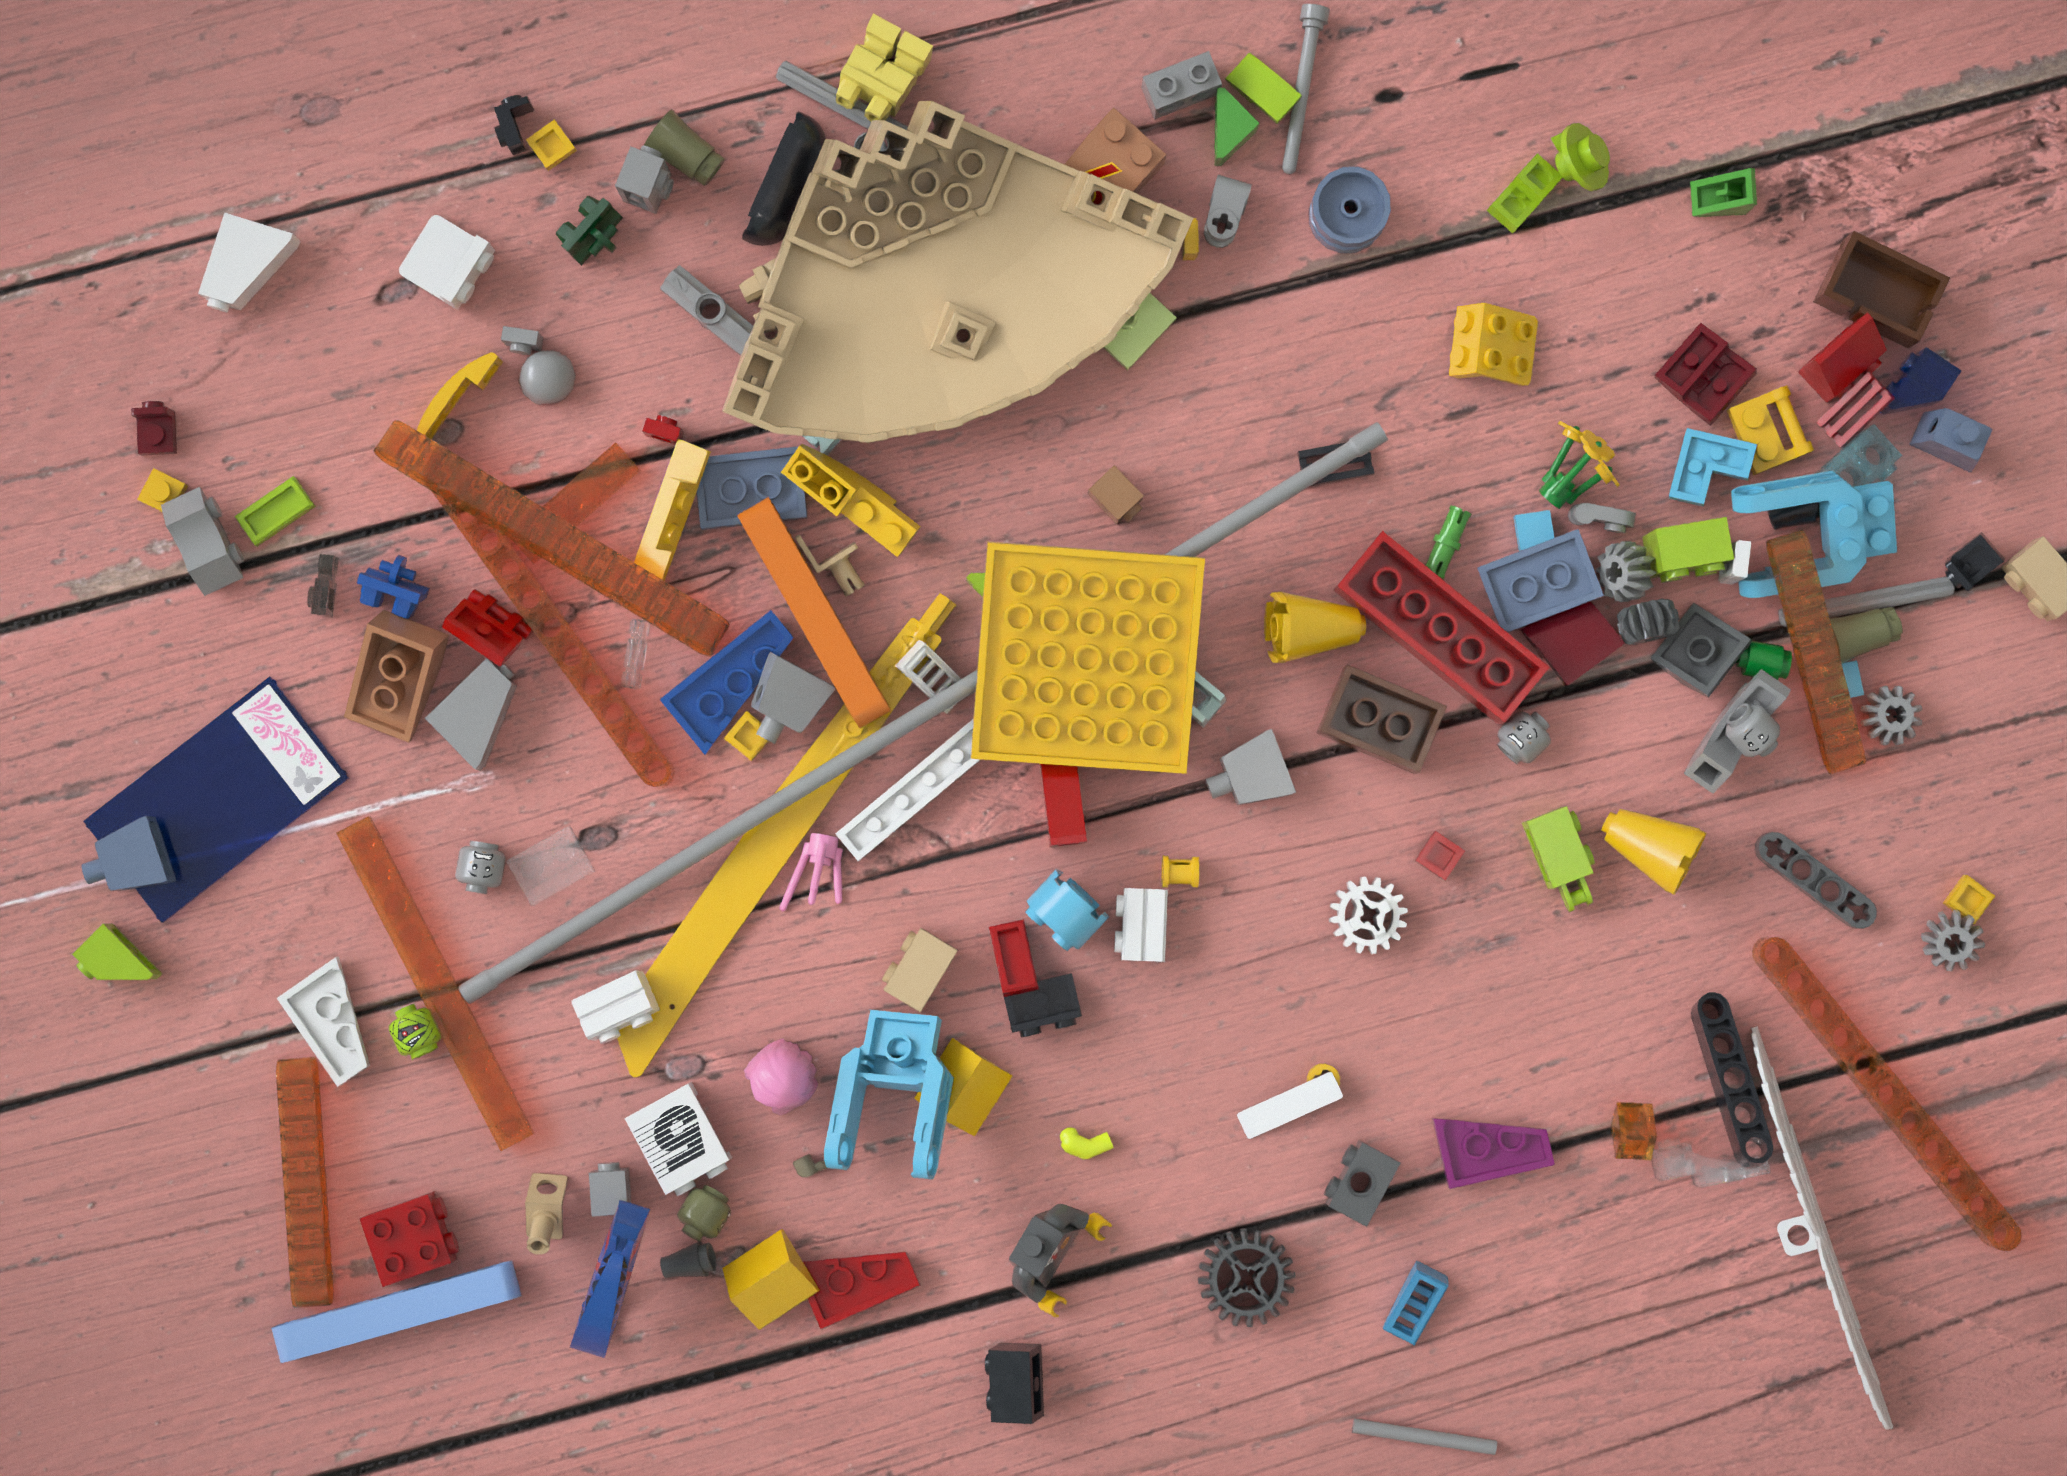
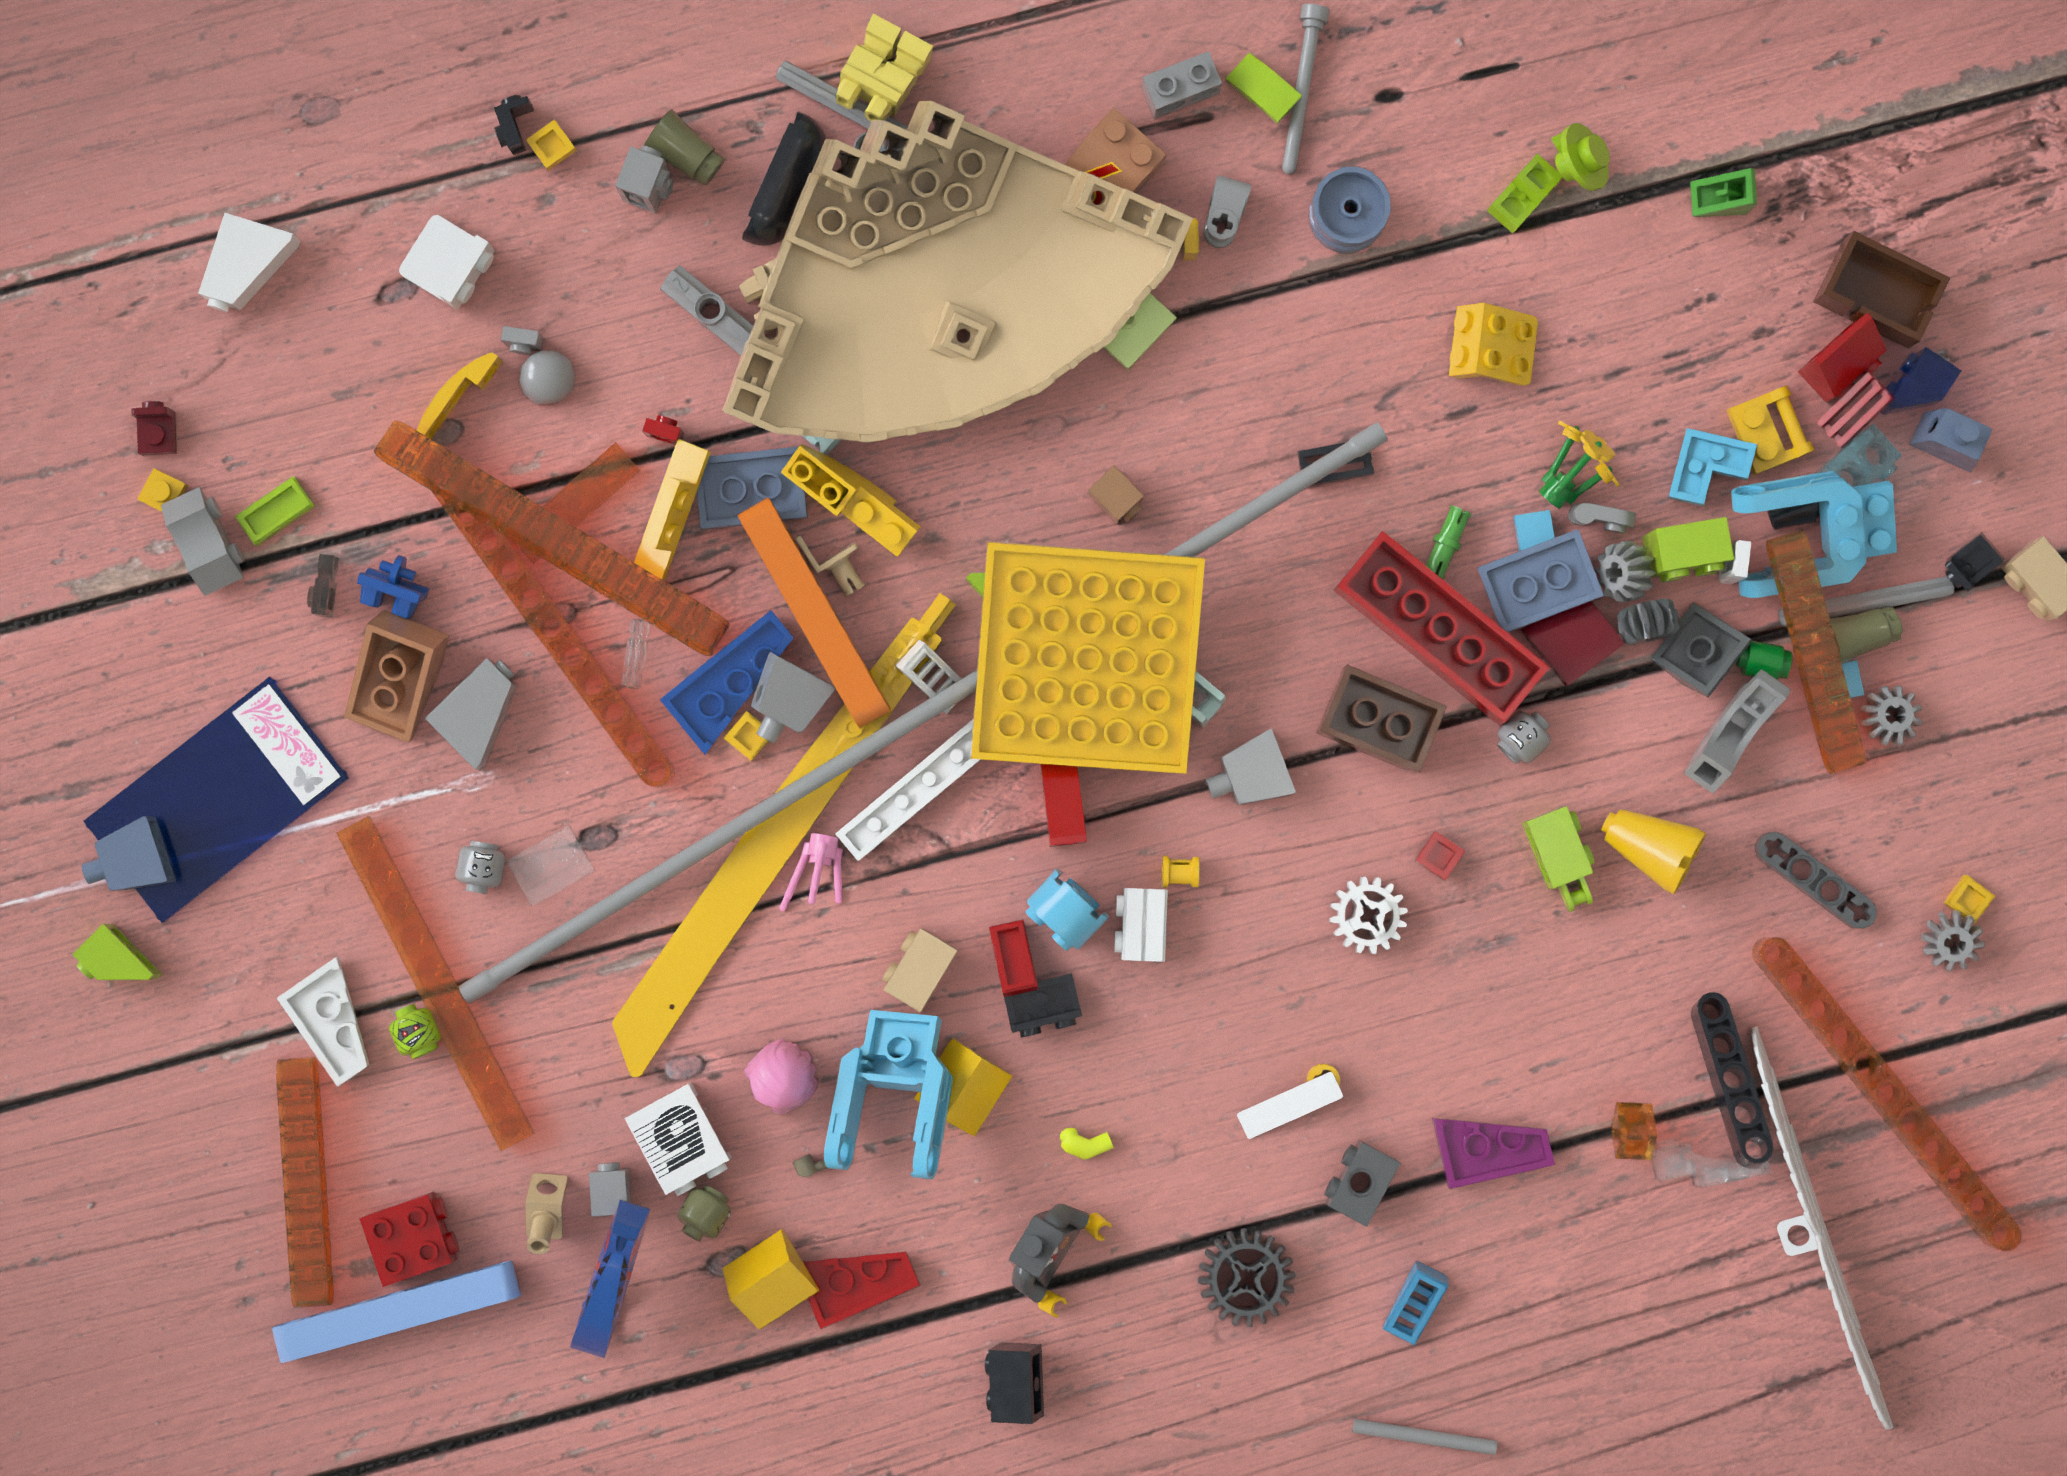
(487, 627): red plate -> none
(593, 232): dark green hips -> none
(616, 1006): white brick -> none
(691, 1261): dark grey cone -> none
(1232, 126): bright green slope -> none
(1309, 626): yellow cone -> none
(1705, 374): dark red slope -> none
(1752, 730): light grey head -> none

